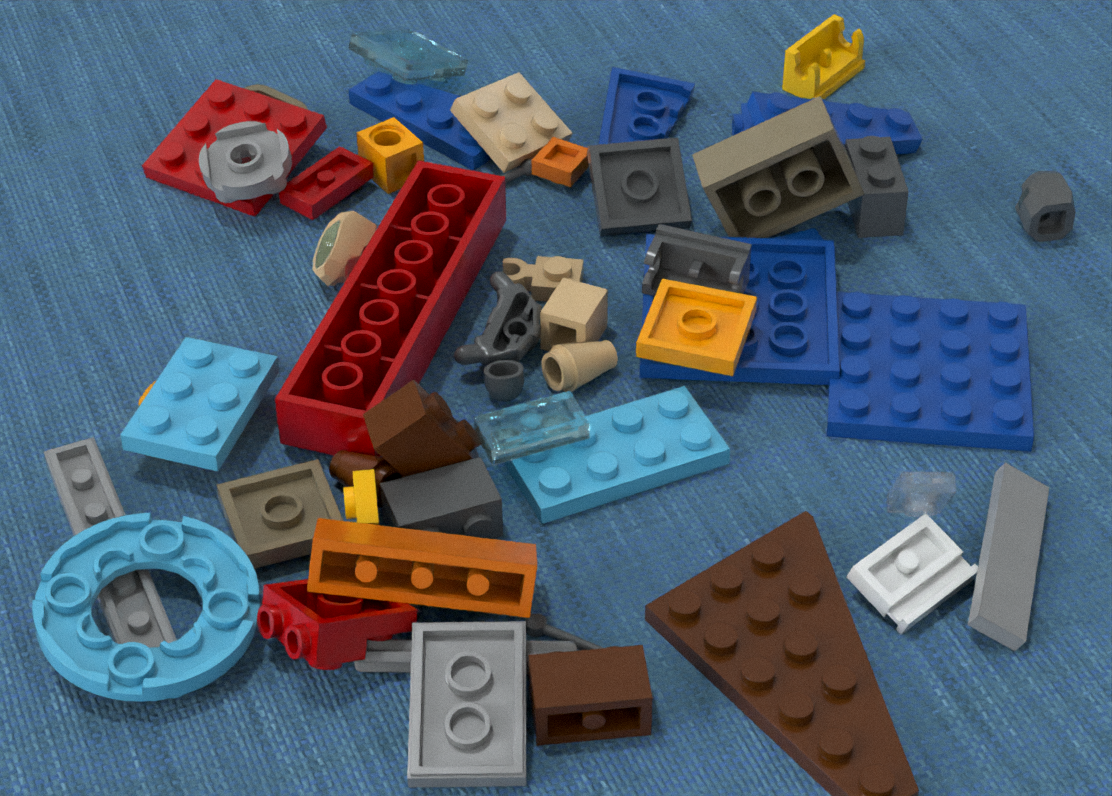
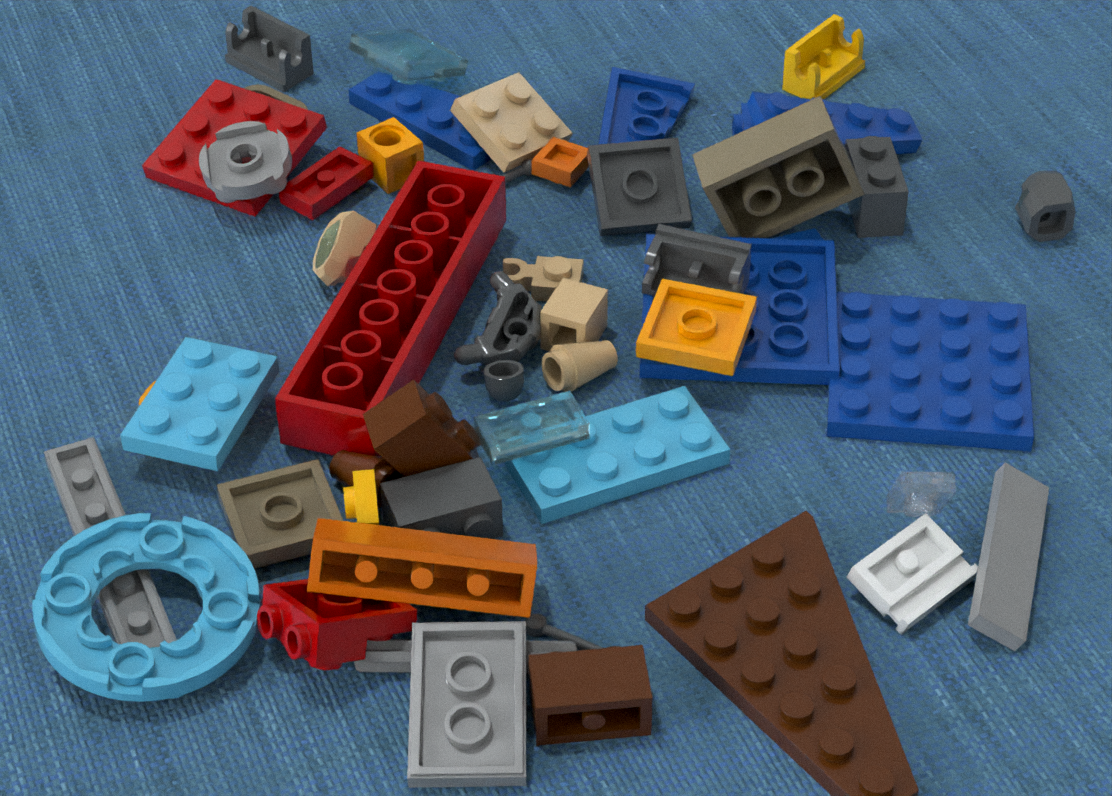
(269, 50): none -> dark grey hinge

